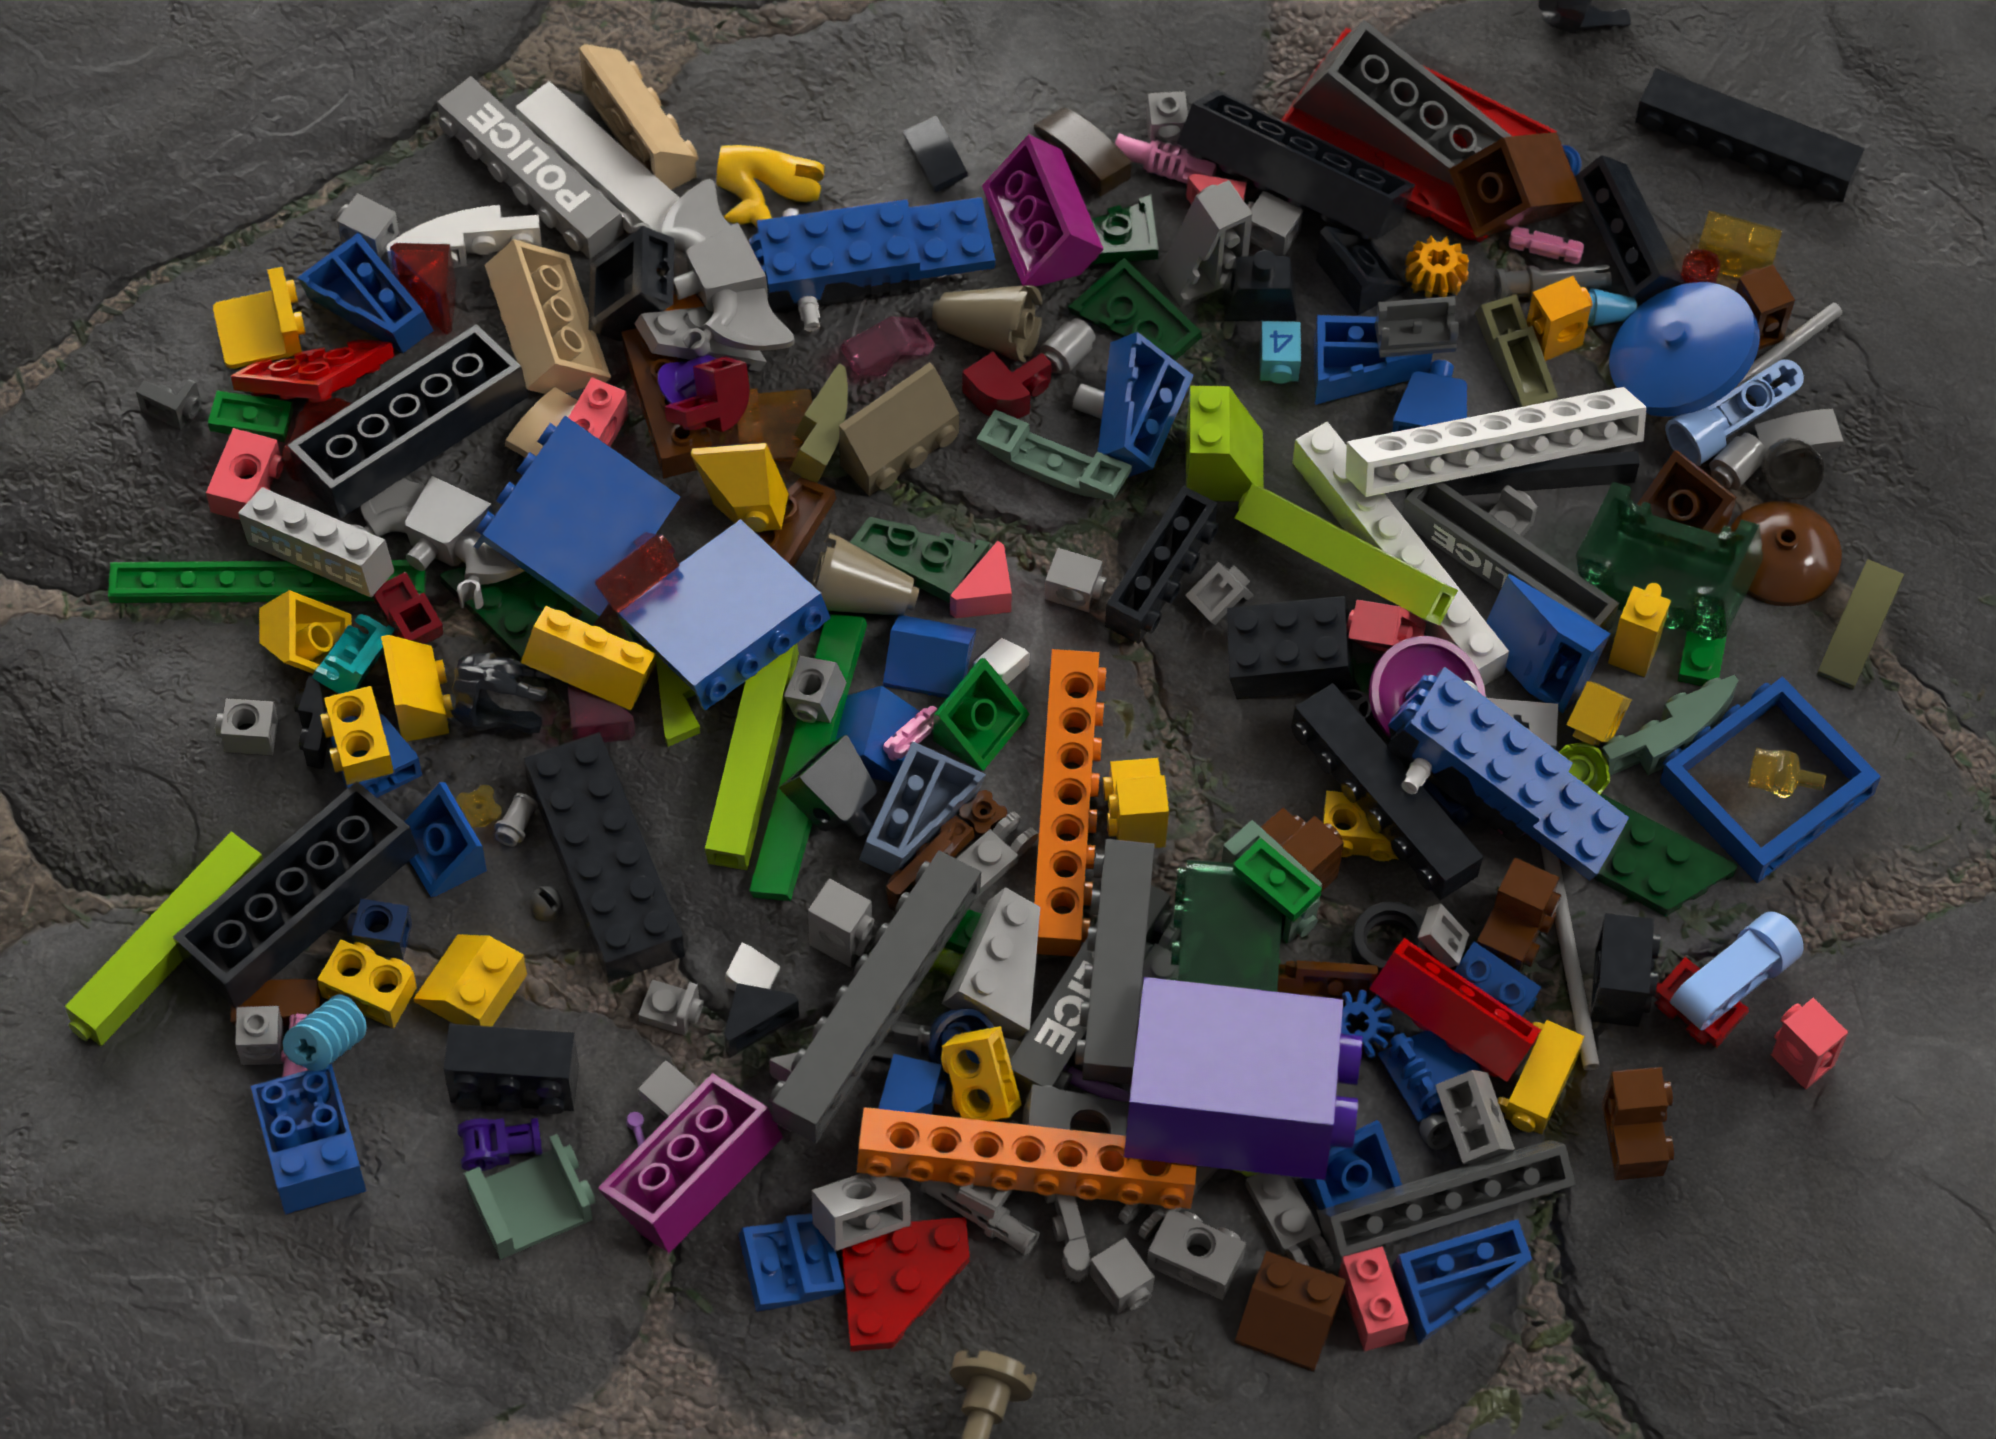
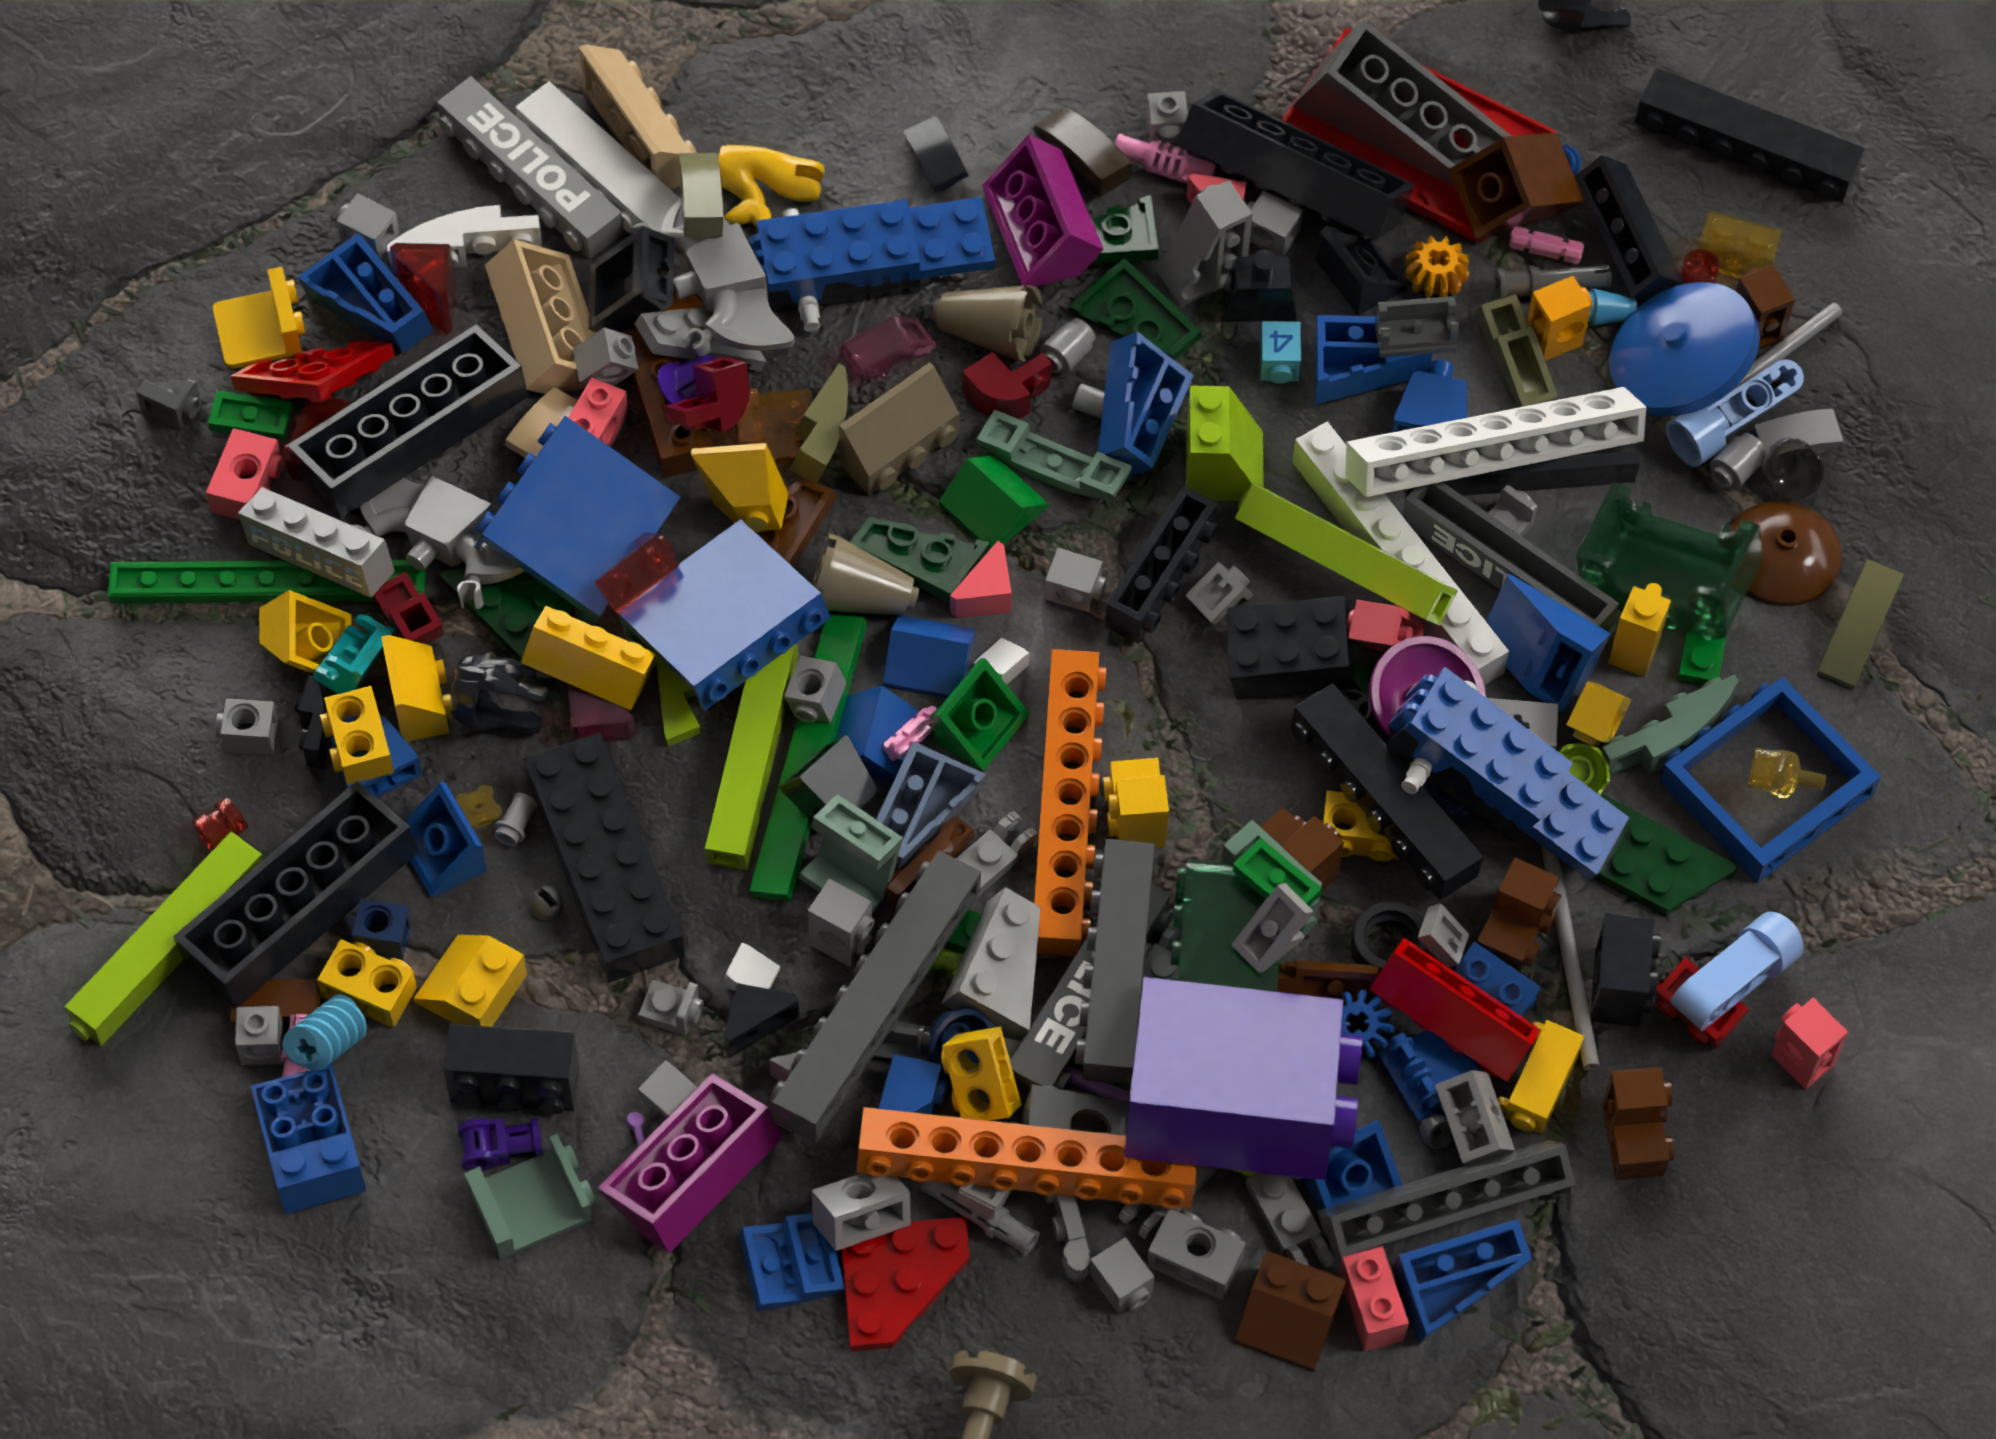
(219, 823): none -> clear red wheel
(606, 357): none -> light grey brick
(701, 195): none -> slope
(853, 851): none -> sand green panel
(979, 822): reddish brown plate -> none
(991, 500): none -> green slope
(1273, 928): none -> light grey slope
(1689, 496): reddish brown slope -> none

